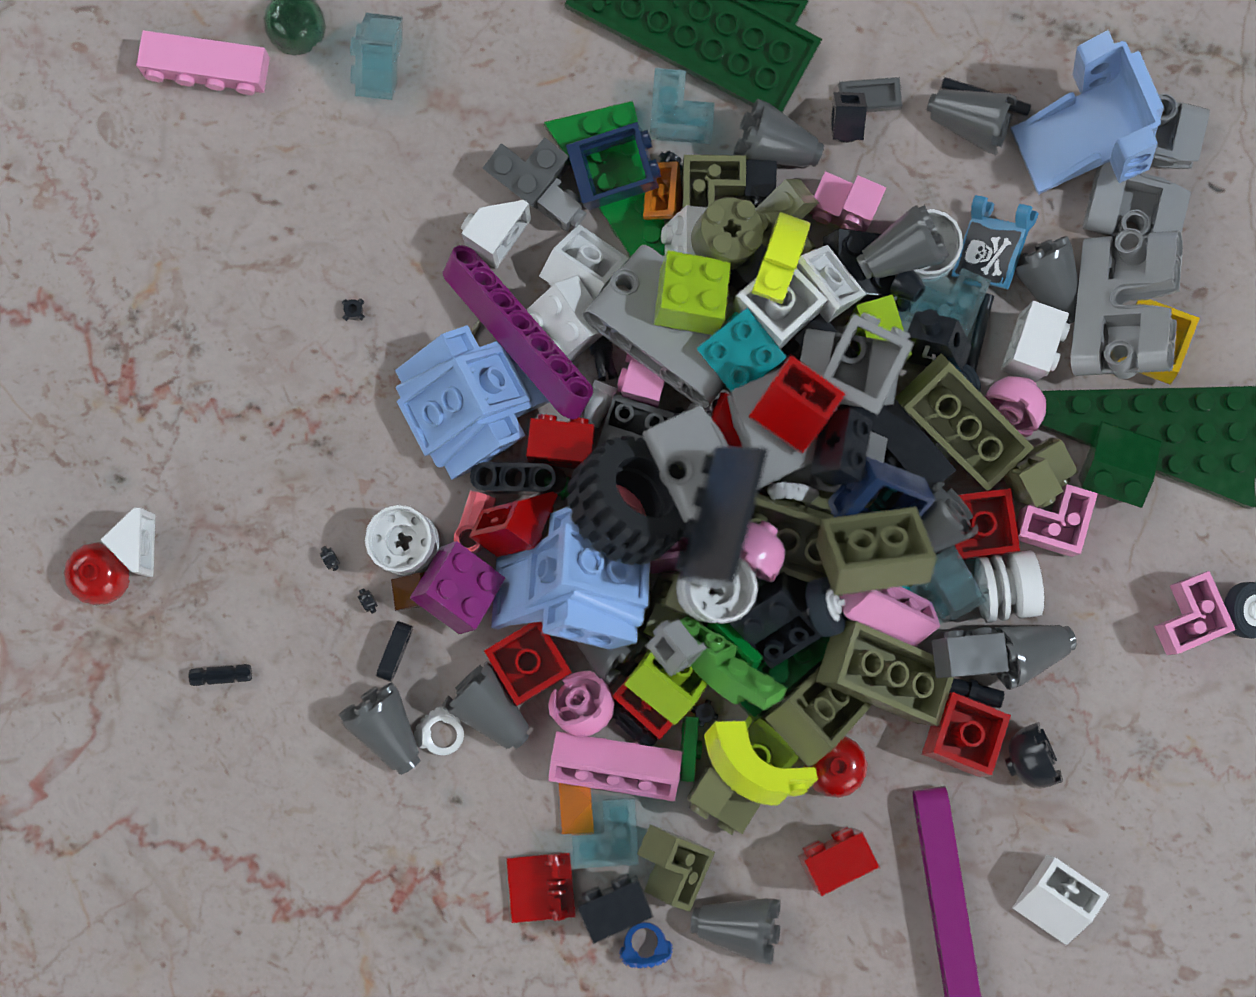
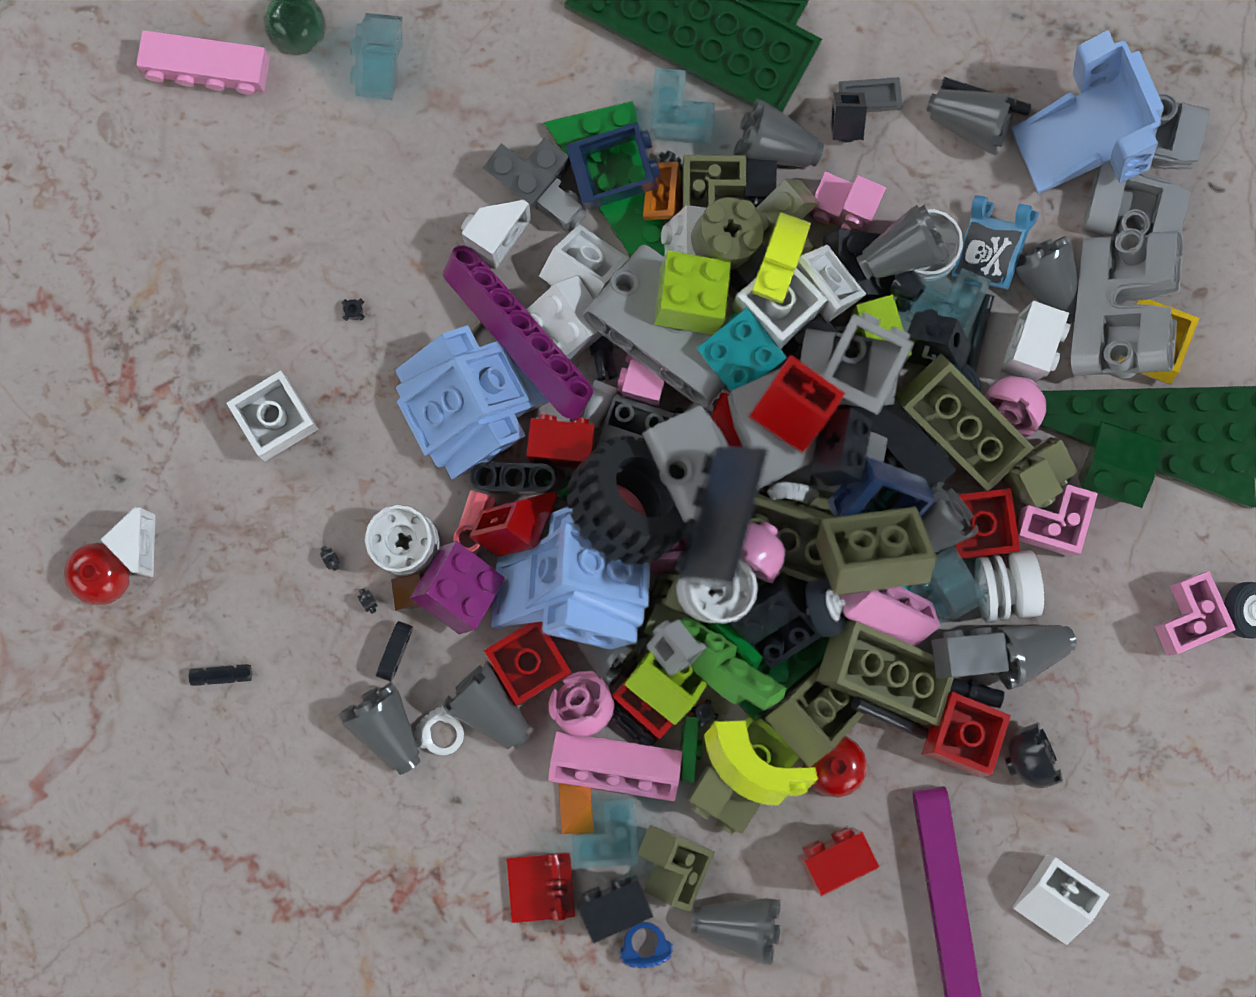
(272, 416): none -> white brick
(890, 718): none -> black bar

